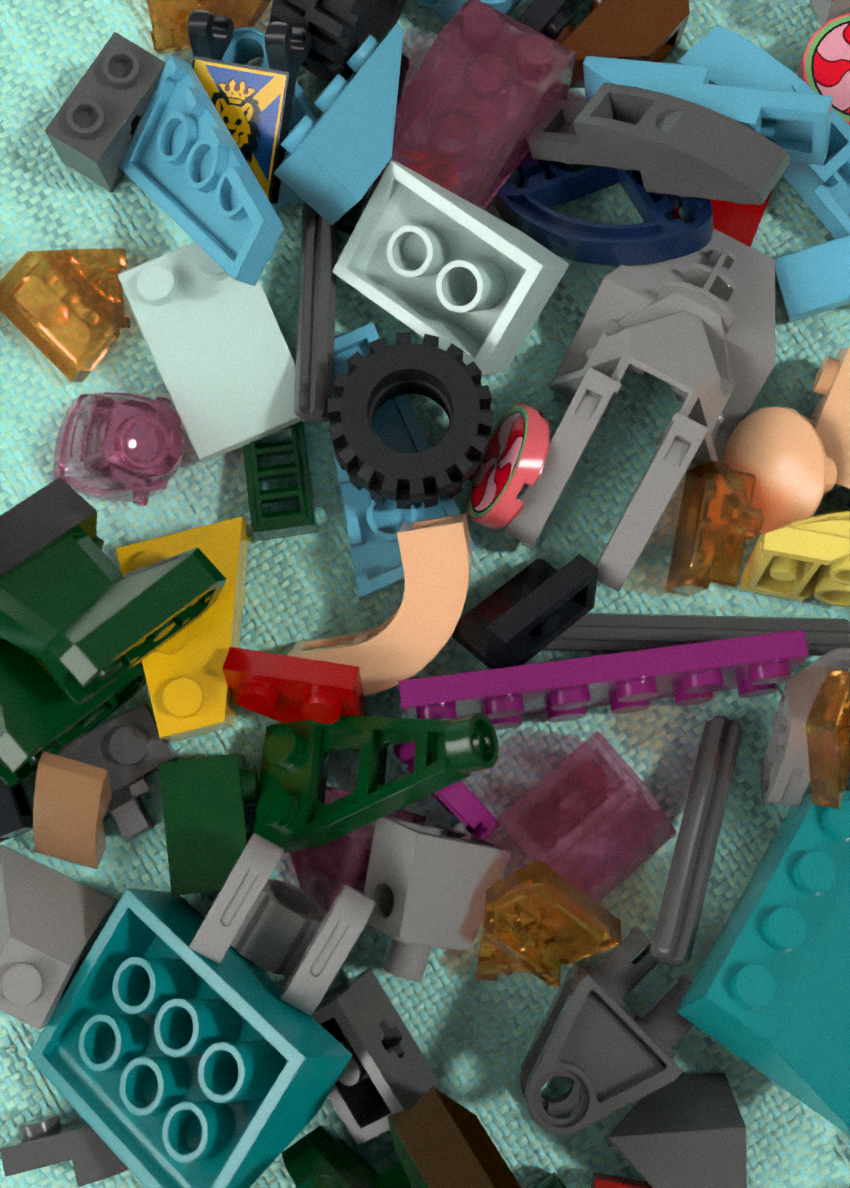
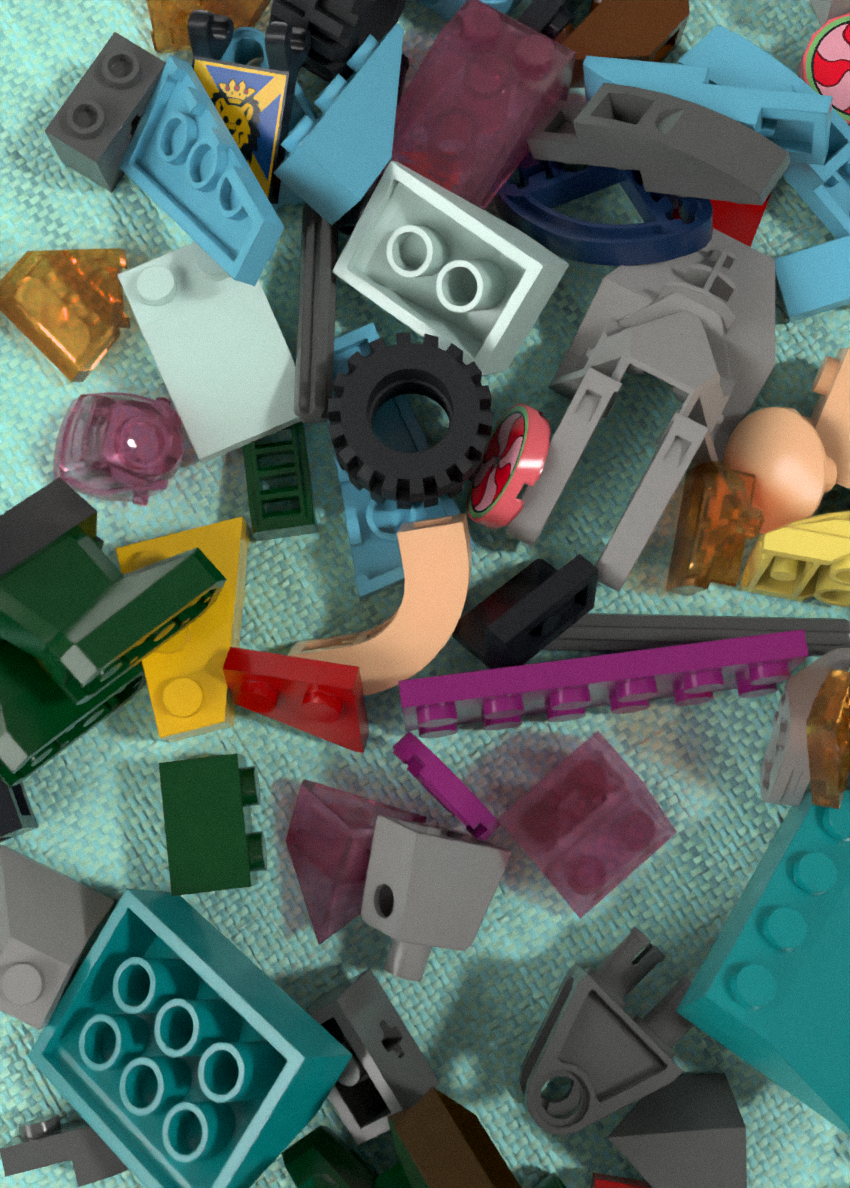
(70, 809): medium nougat slope -> none
(130, 753): flat silver hinge -> none
(282, 926): light grey piece -> none
(296, 764): dark green plate -> none
(538, 923): clear orange slope -> none
(696, 842): dark grey axle -> none

